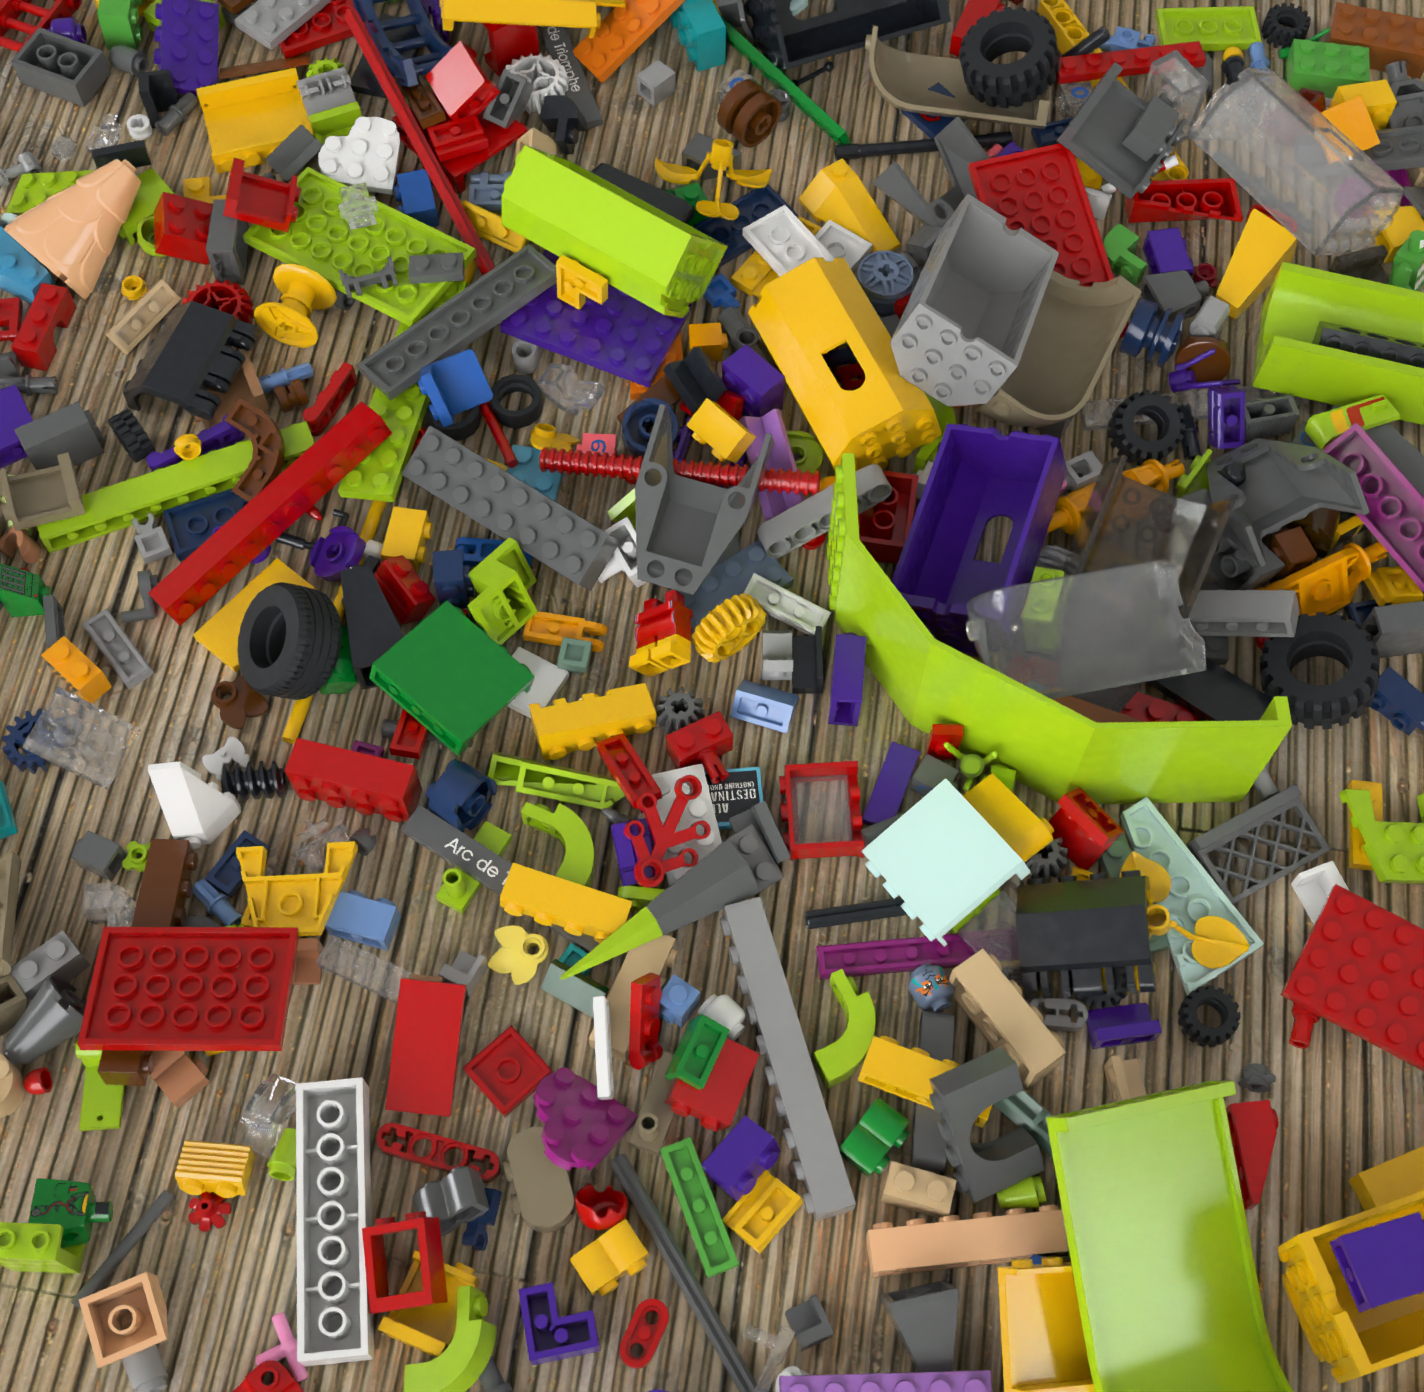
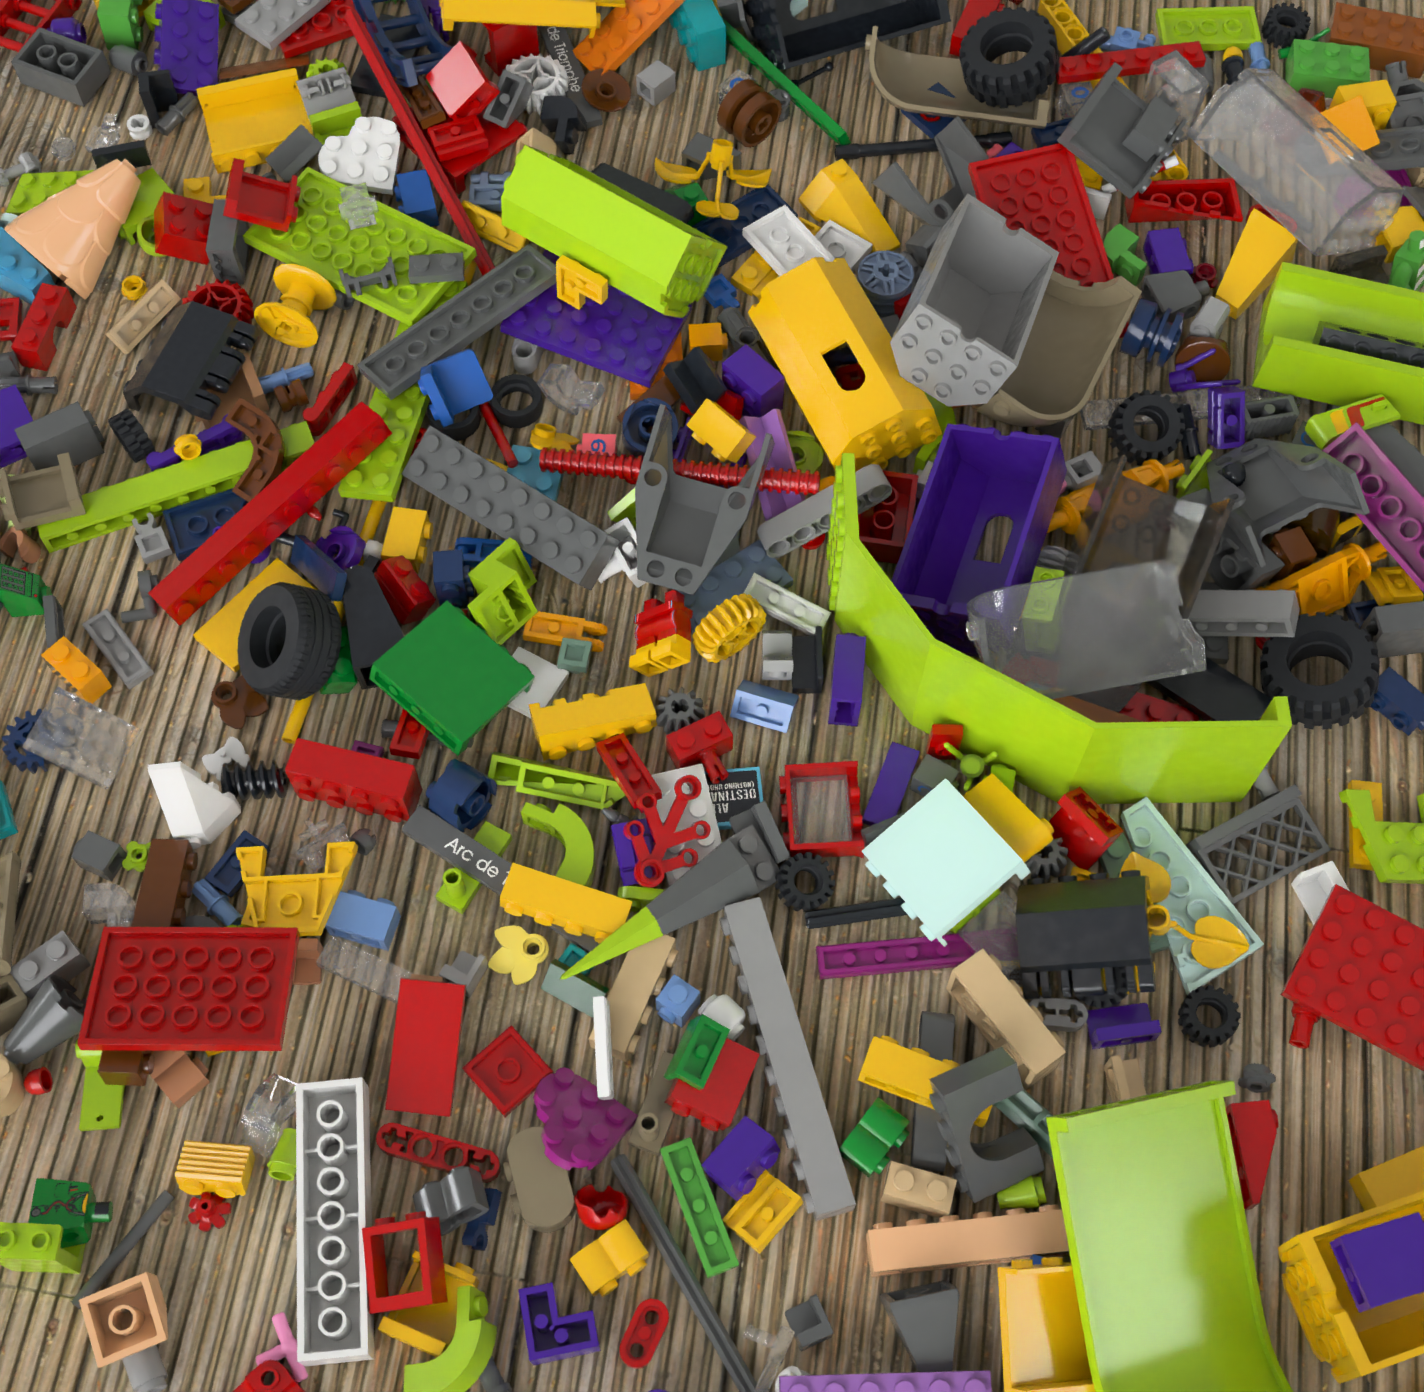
(318, 568): none -> dark blue tile
(606, 91): none -> reddish brown dish
(645, 1021): red plate -> none
(822, 882): none -> black tyre
(848, 1053): lime arch -> none
(931, 988): sand blue head -> none

